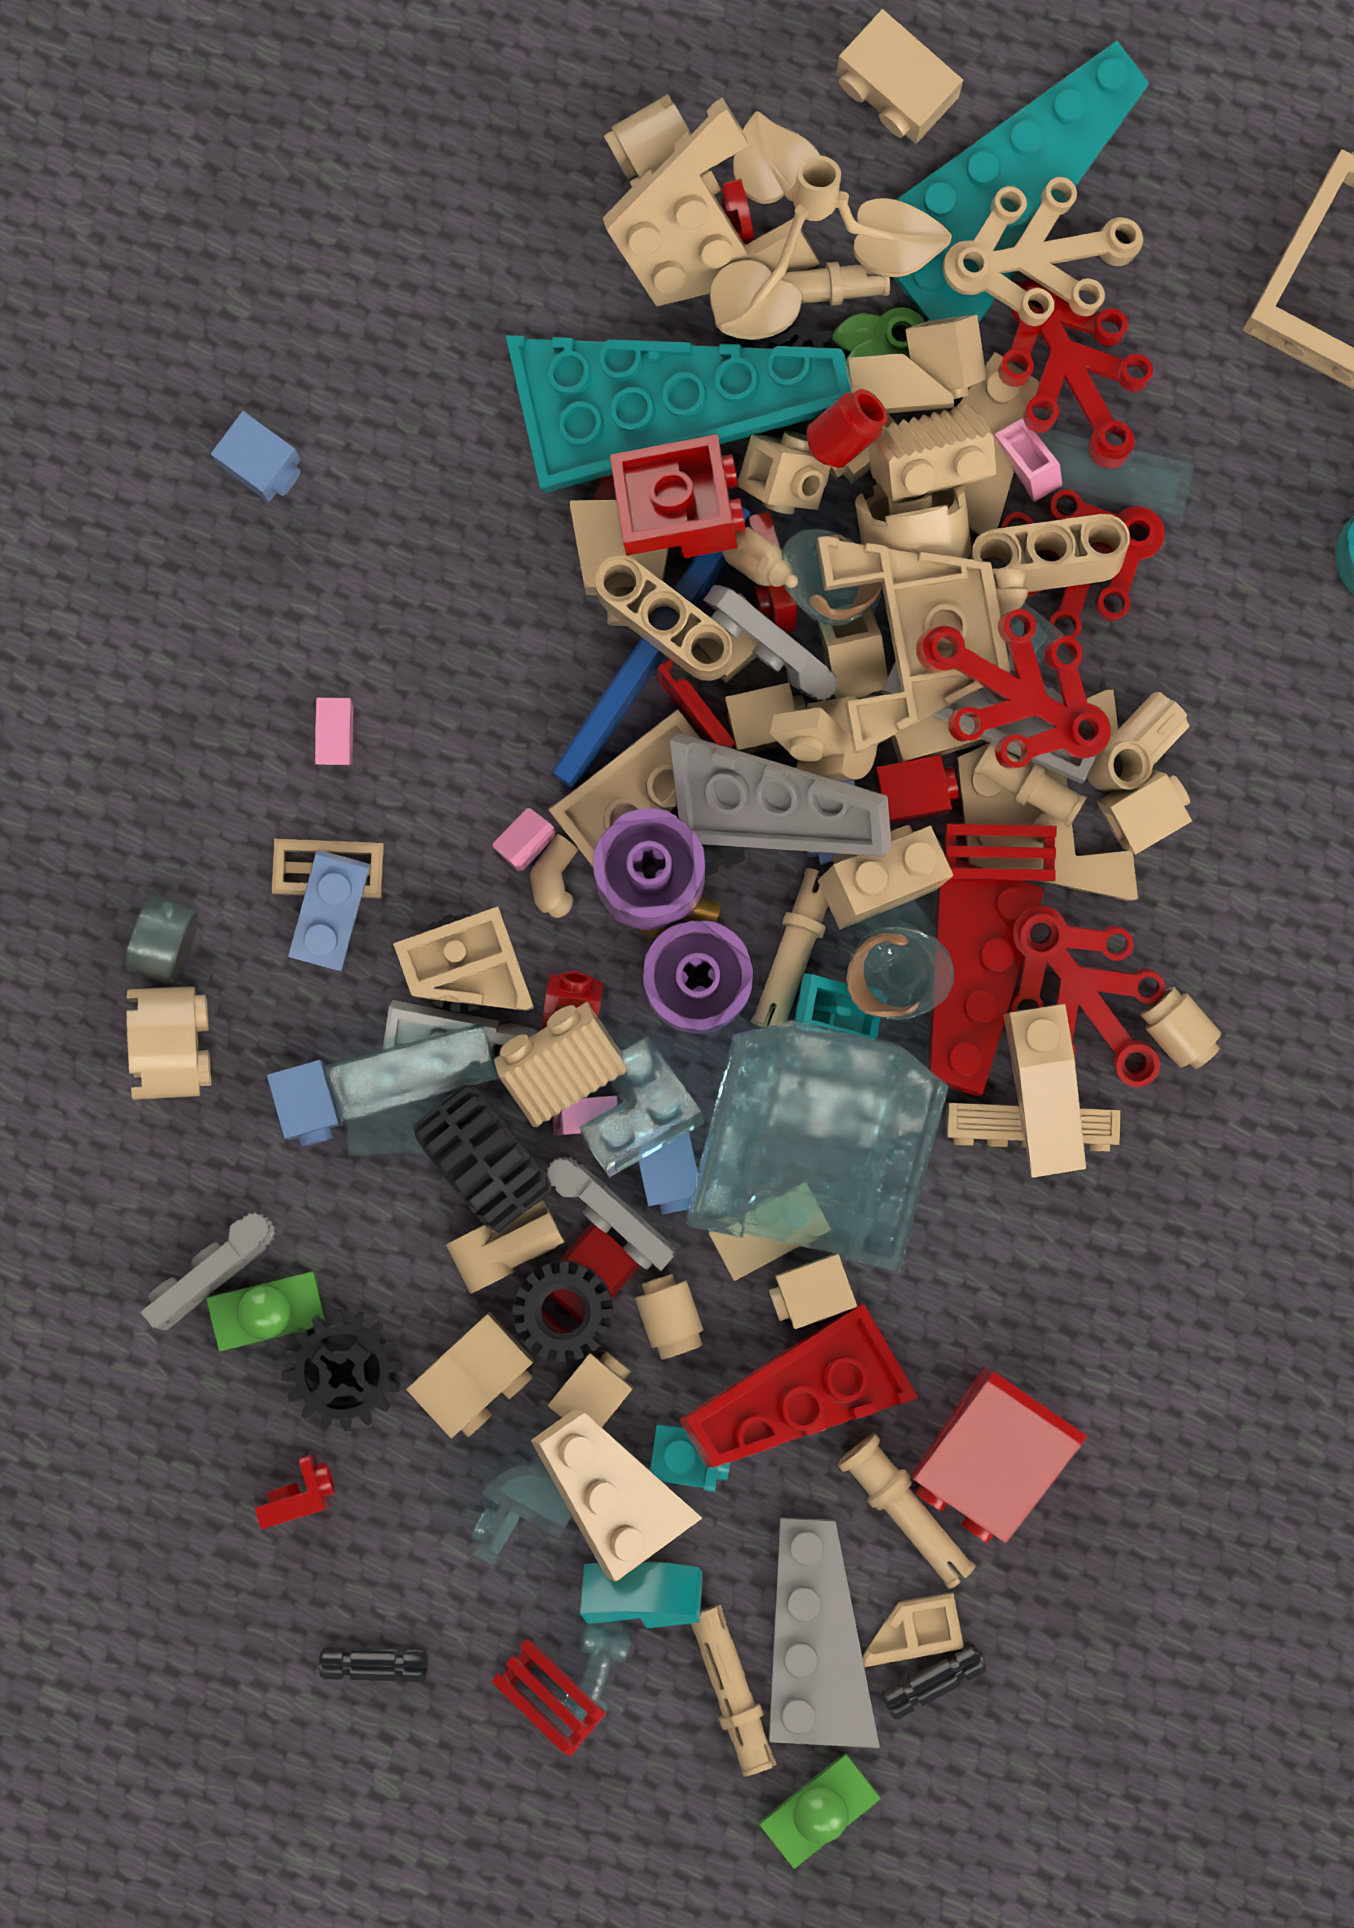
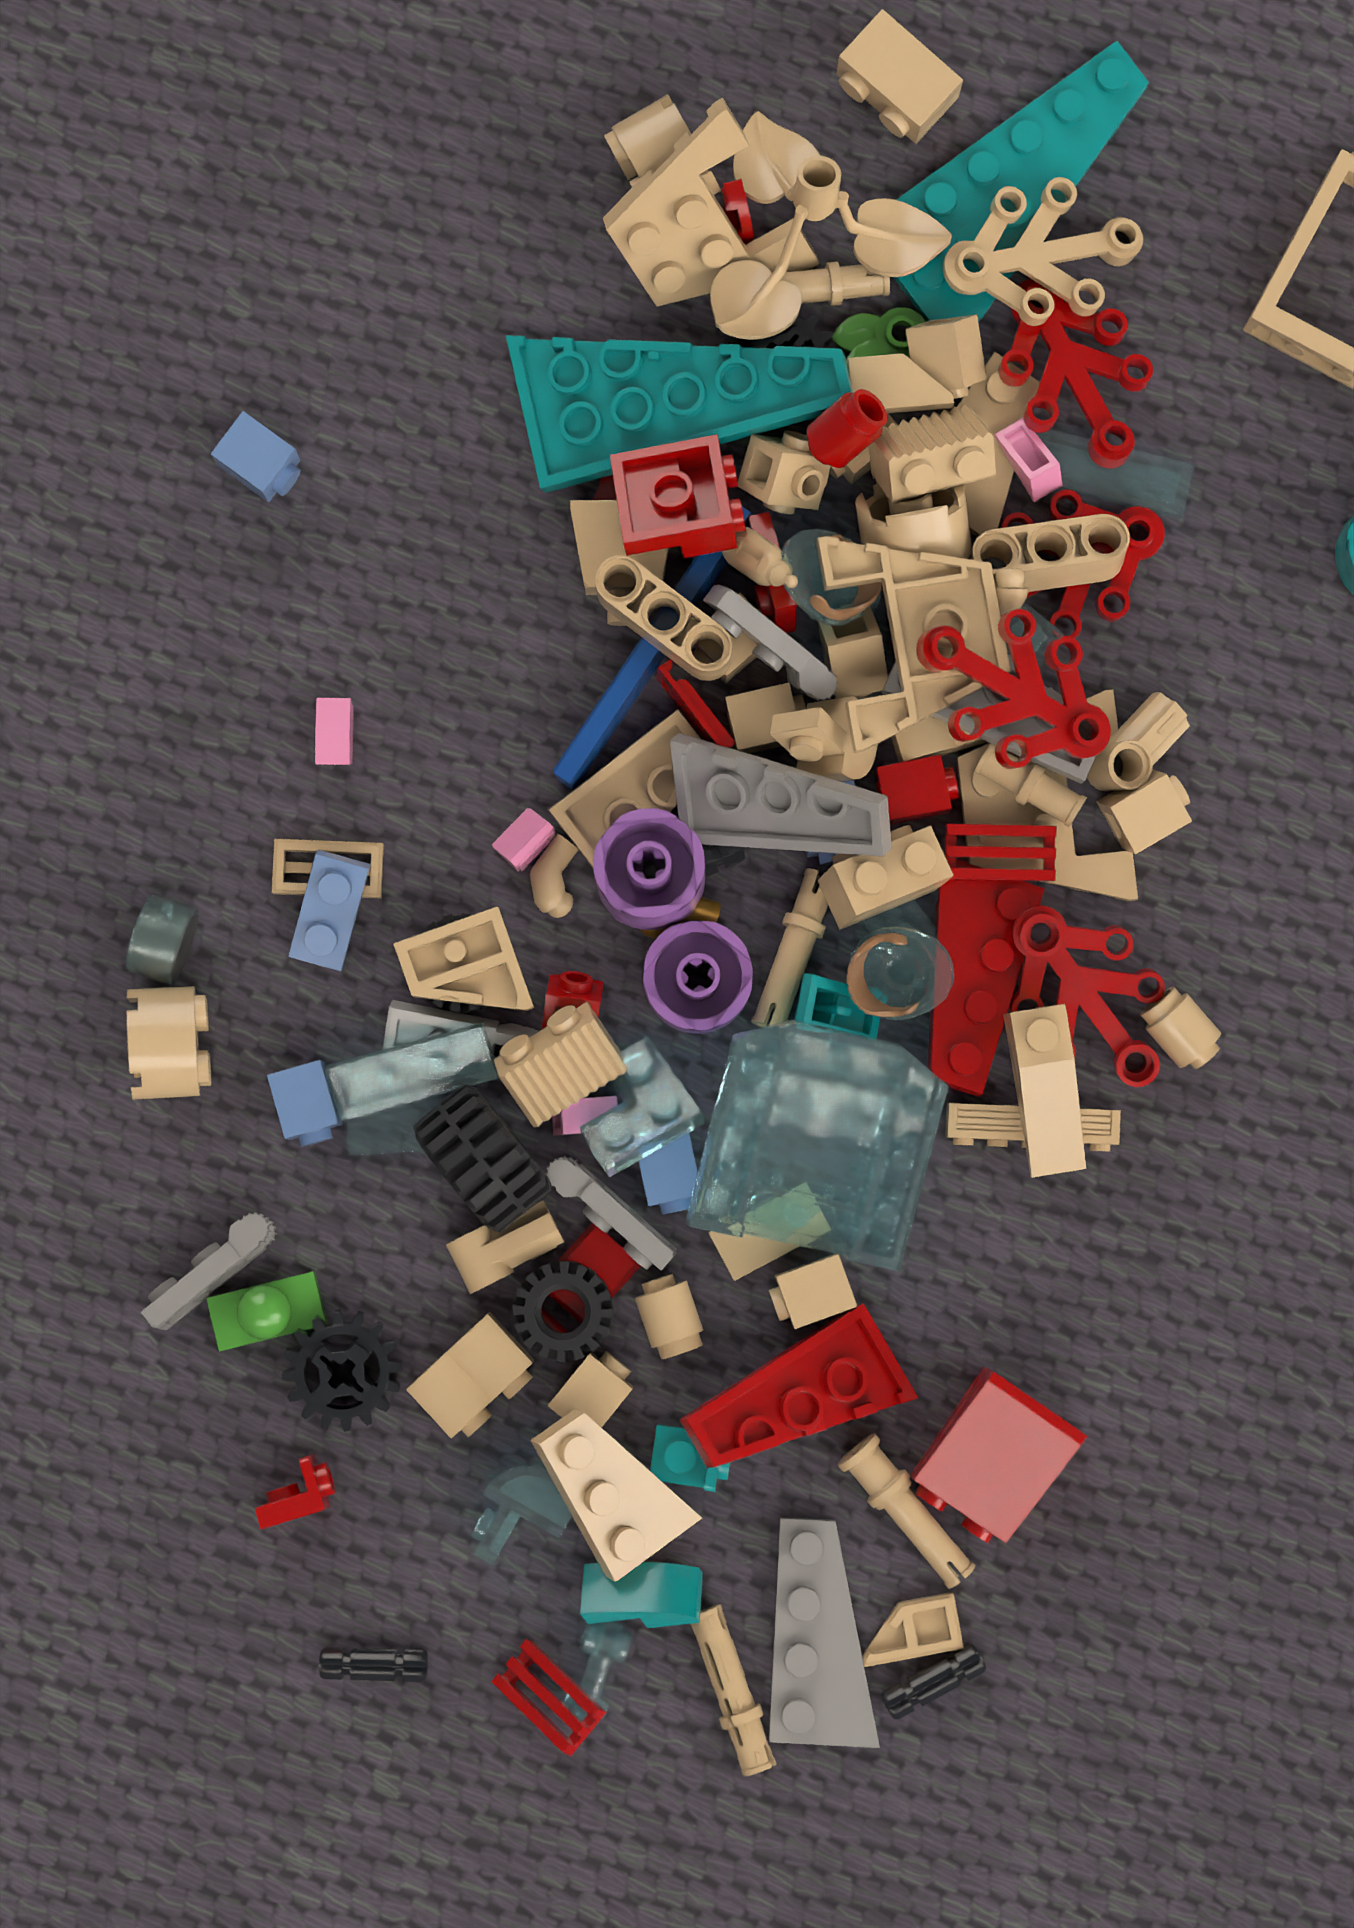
(819, 1810): bright green tile -> none

